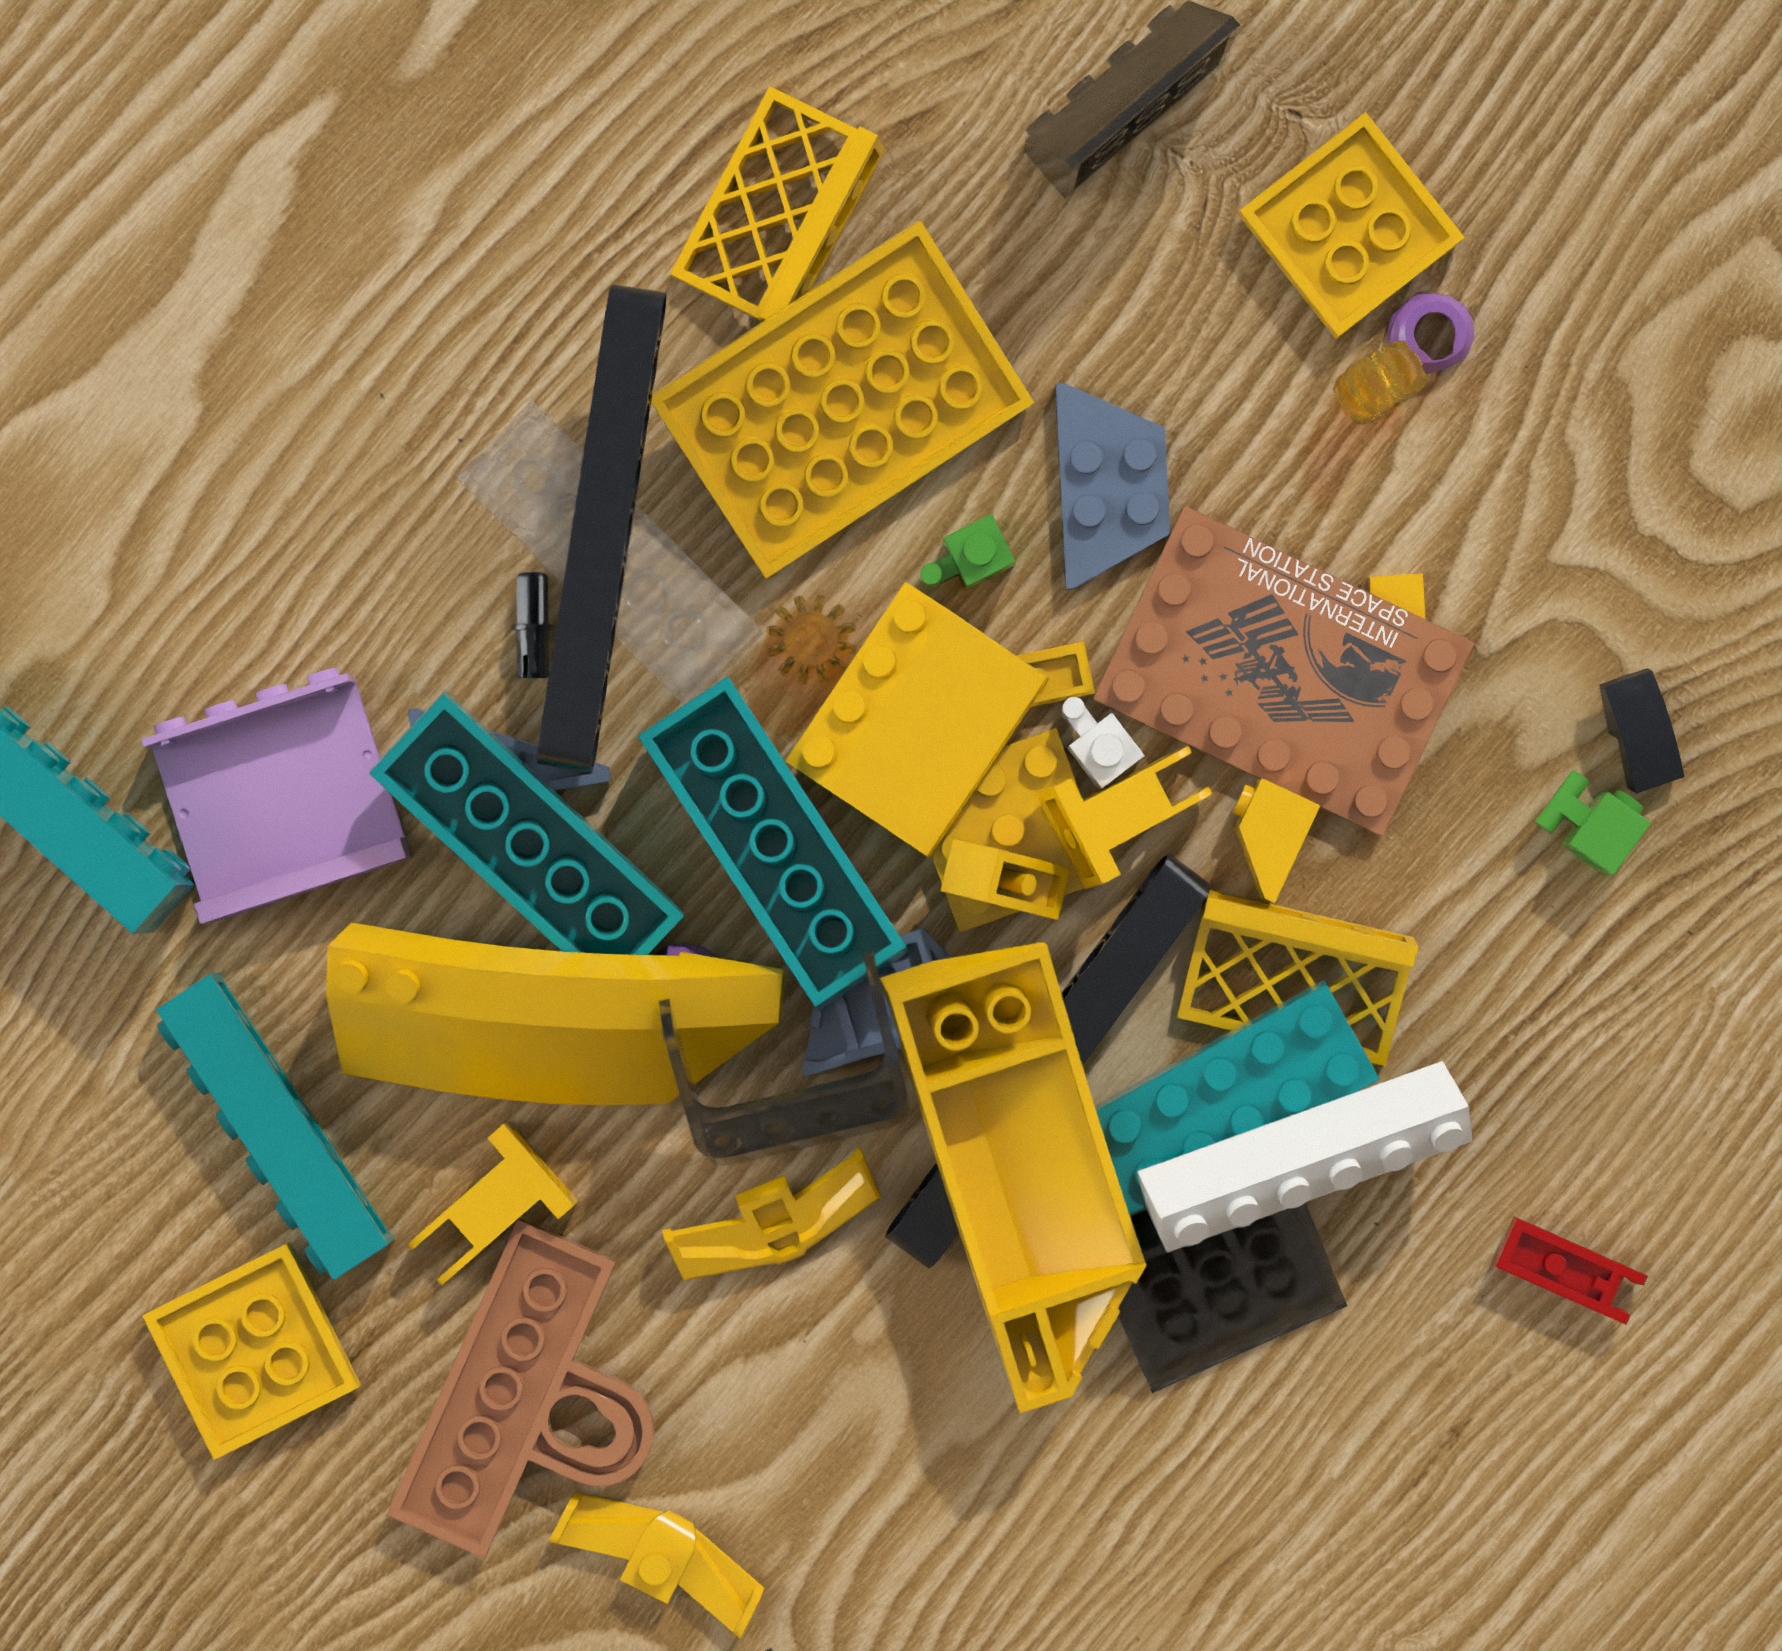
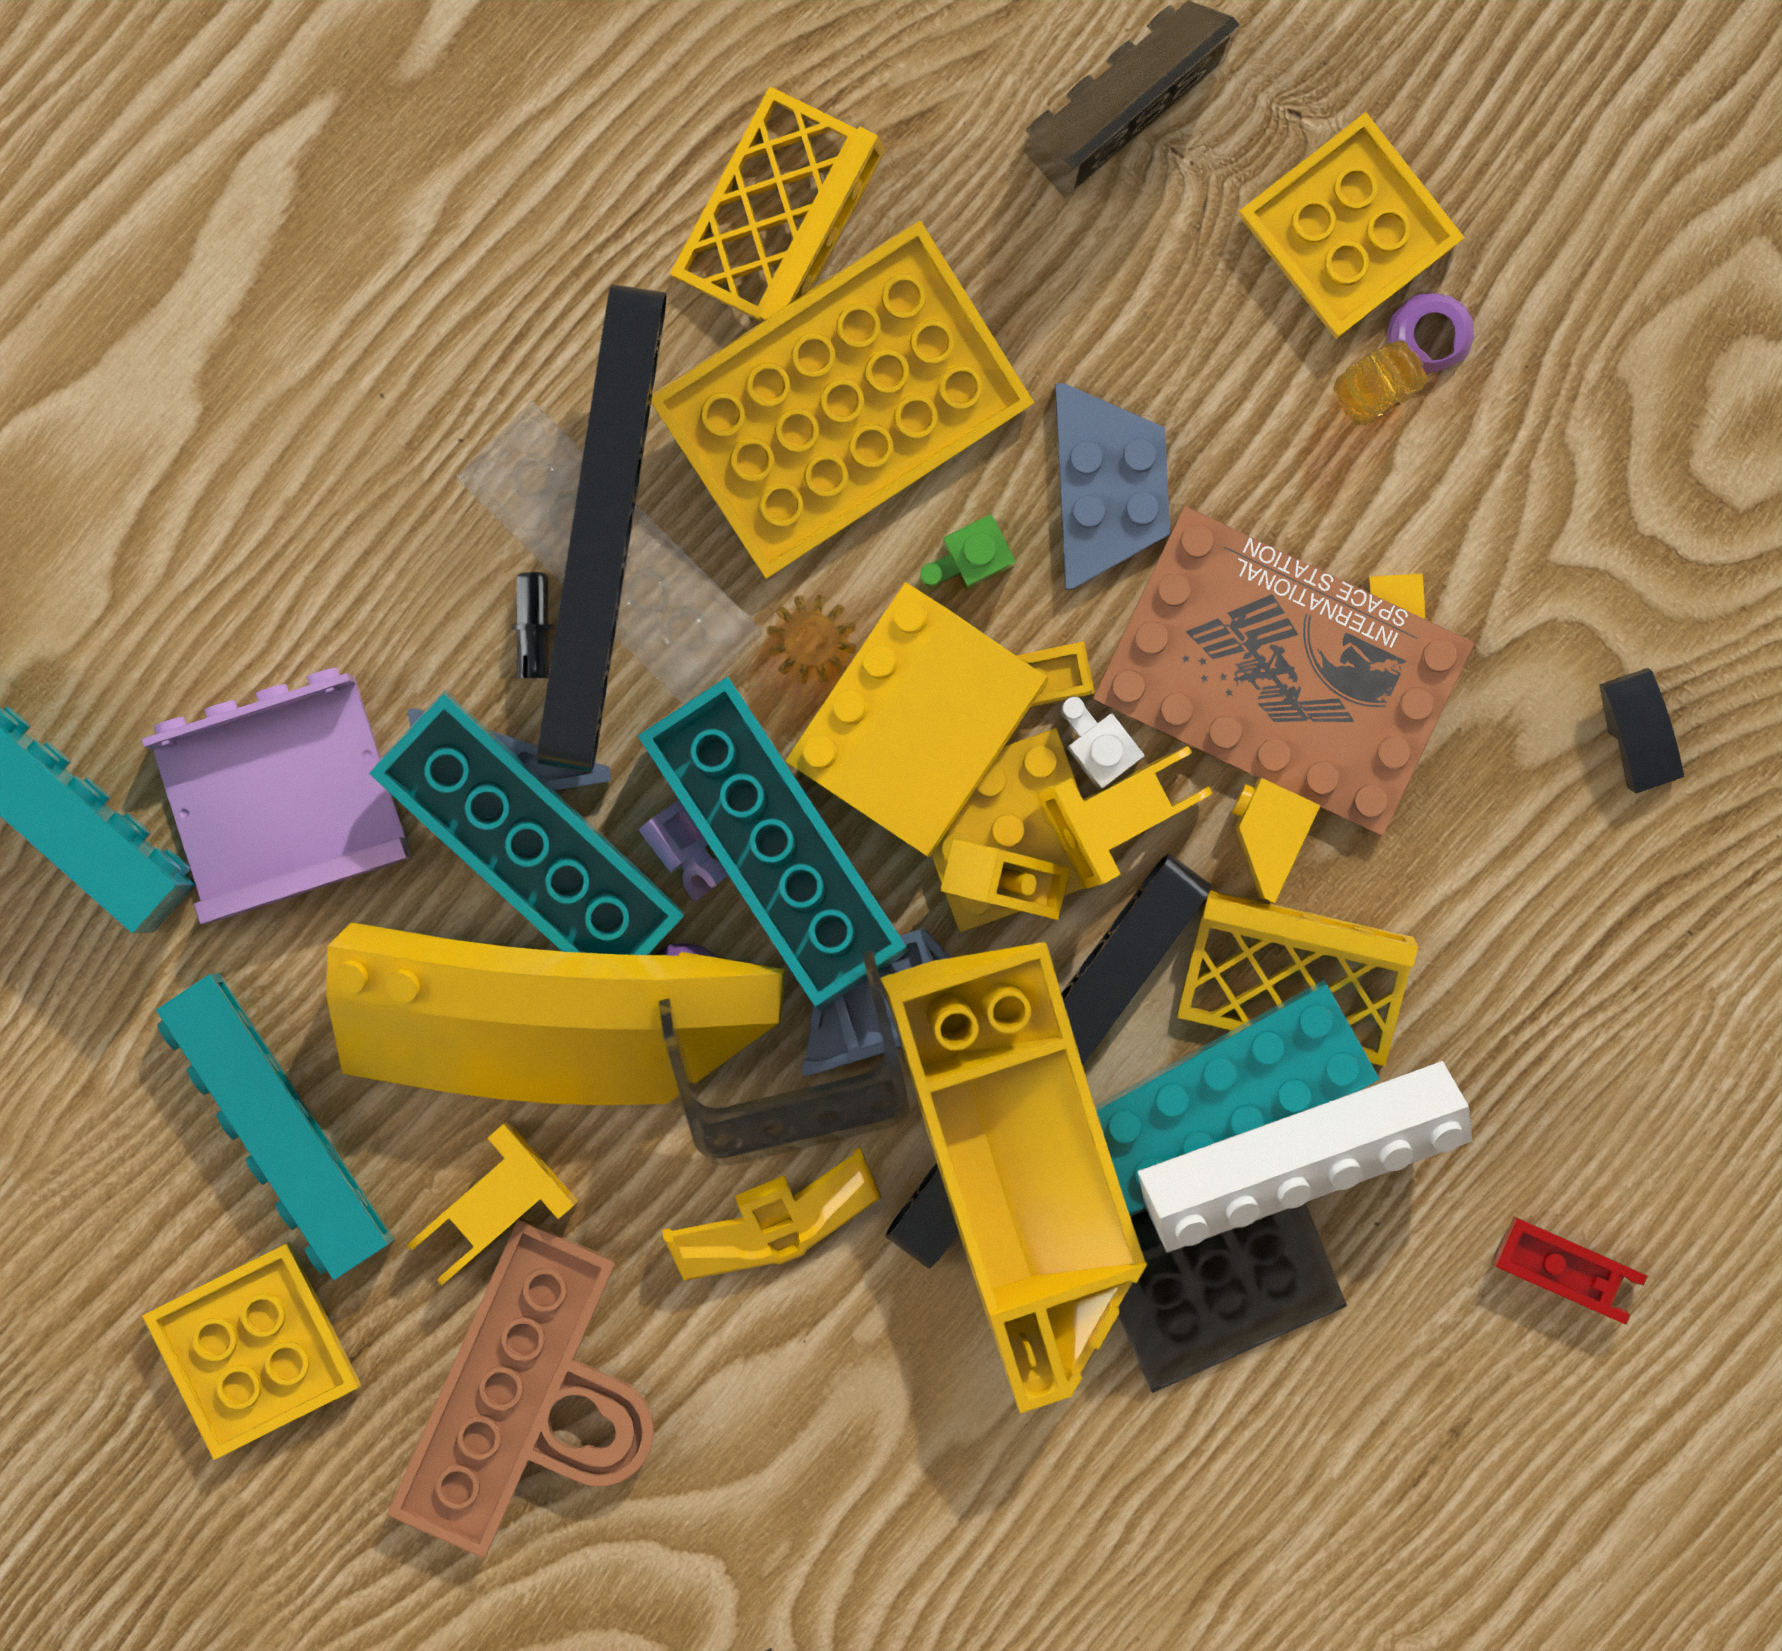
(661, 1553): yellow plate -> none
(681, 844): none -> lavender plate
(1602, 830): bright green brick -> none

